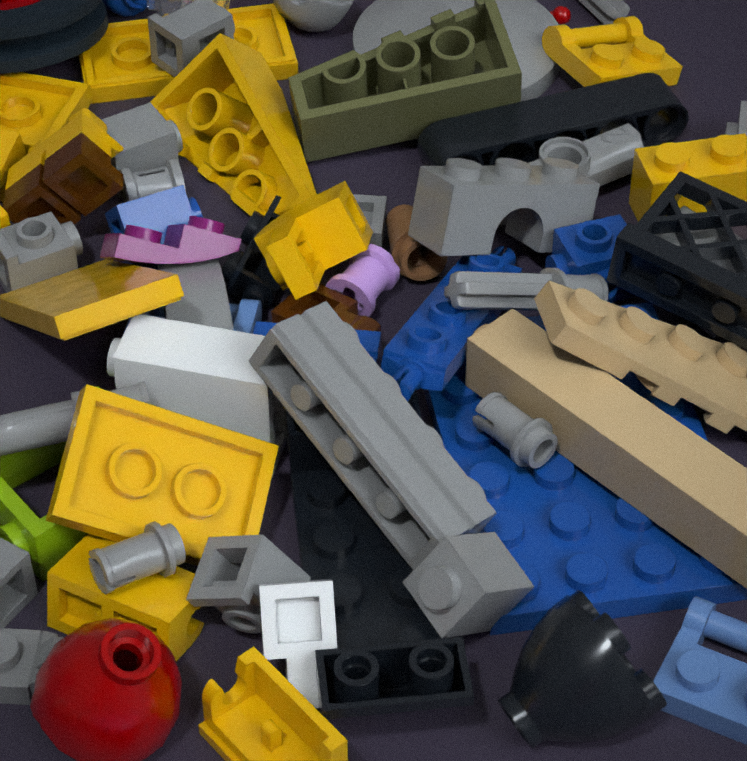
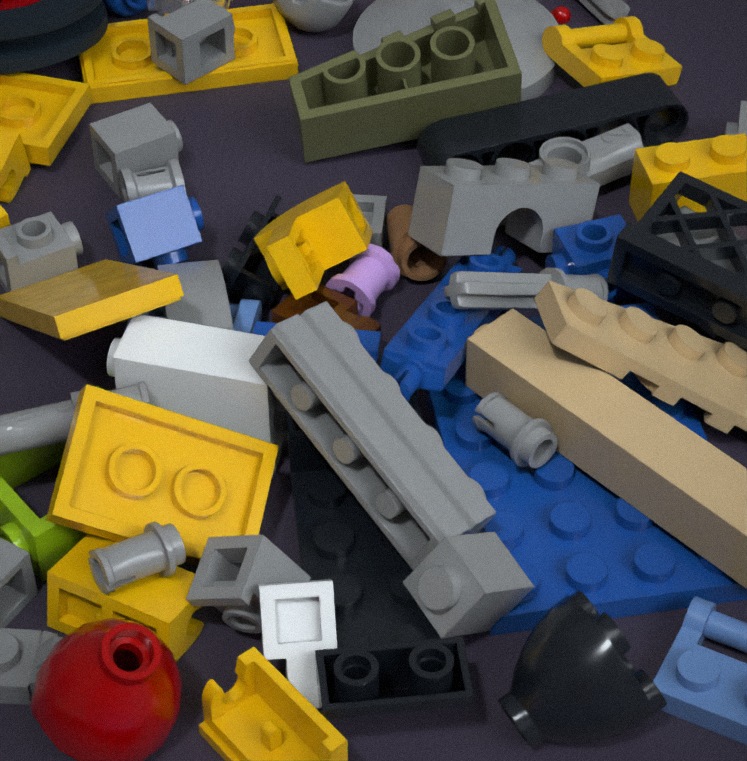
(65, 172): reddish brown hips -> none
(183, 243): slope -> none
(238, 127): yellow wedge -> none

